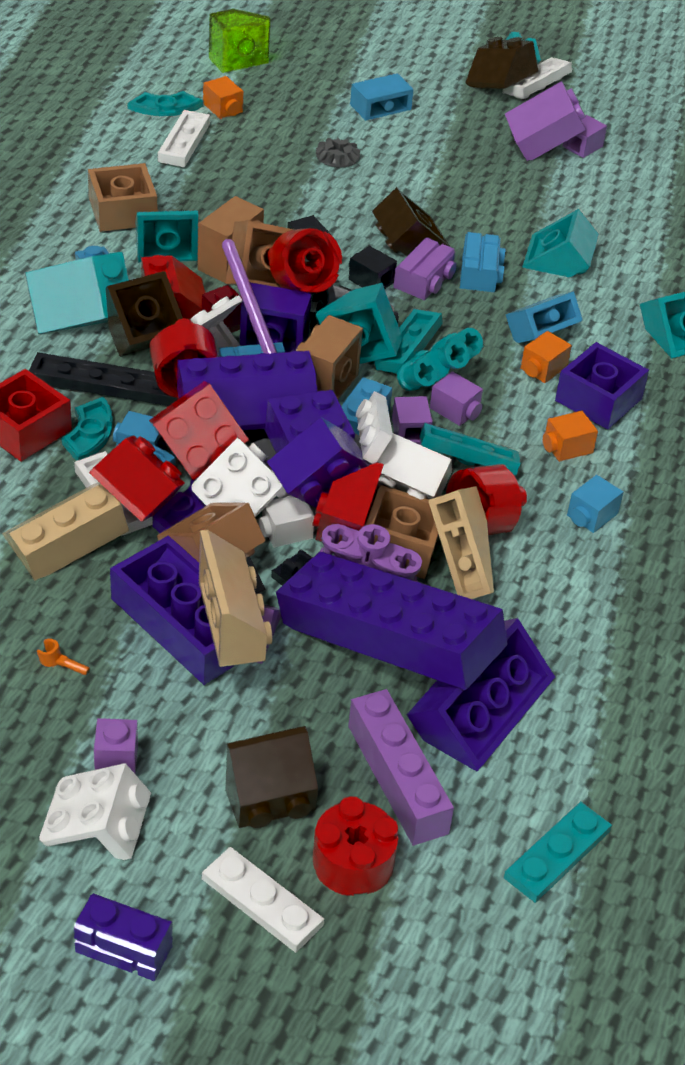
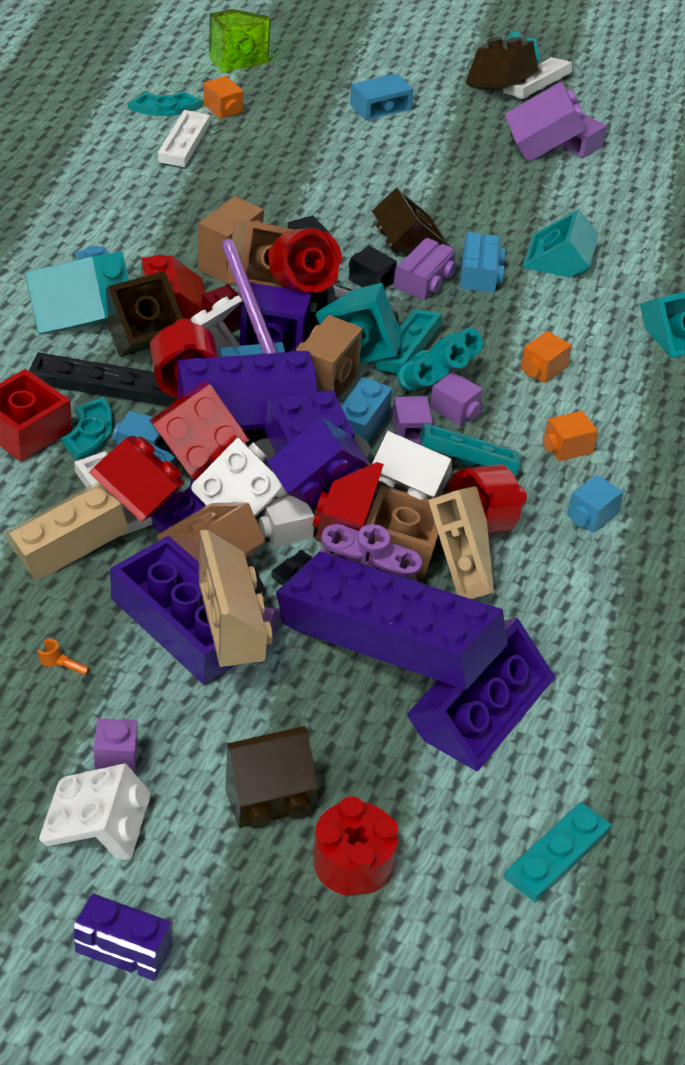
(119, 194): medium nougat brick -> none
(167, 234): teal slope -> none
(263, 899): white plate -> none
(337, 152): dark grey gear -> none
(374, 426): white plate -> none
(400, 767): medium lavender brick -> none
(544, 316): dark azure brick -> none
(601, 385): dark purple brick -> none

